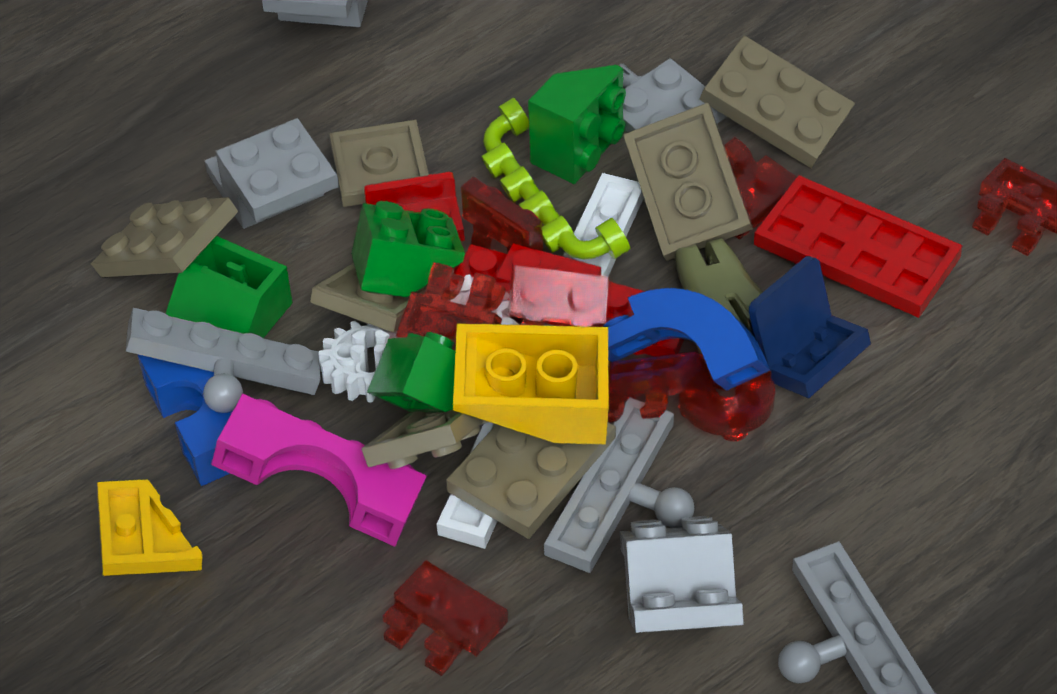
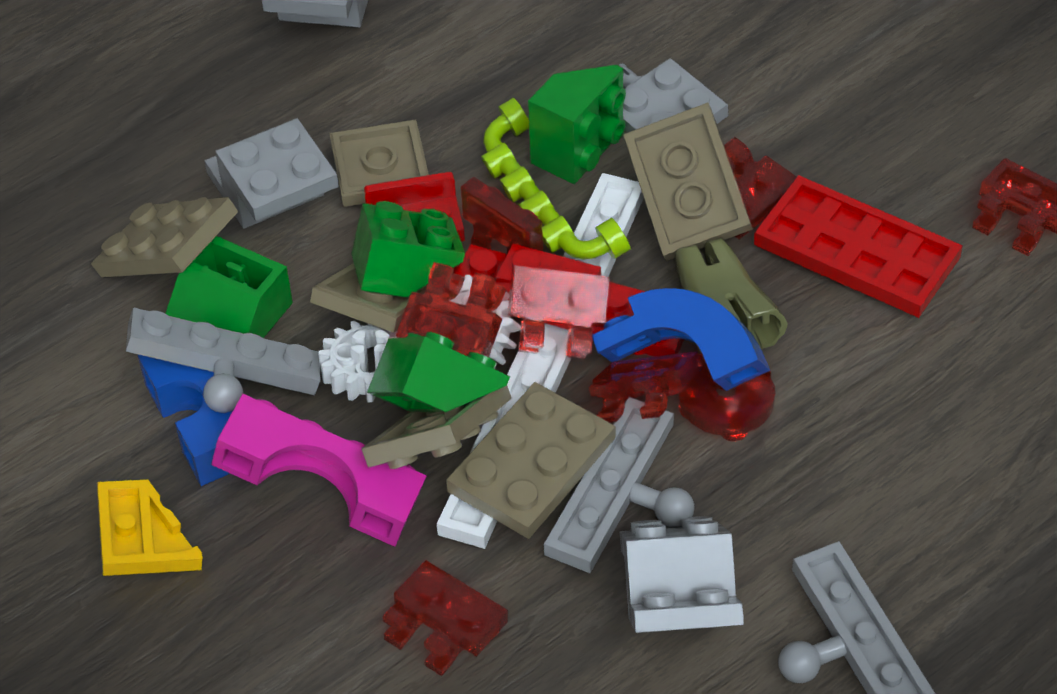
(535, 379): yellow slope -> none
(777, 101): dark tan plate -> none
(800, 334): dark blue bracket -> none

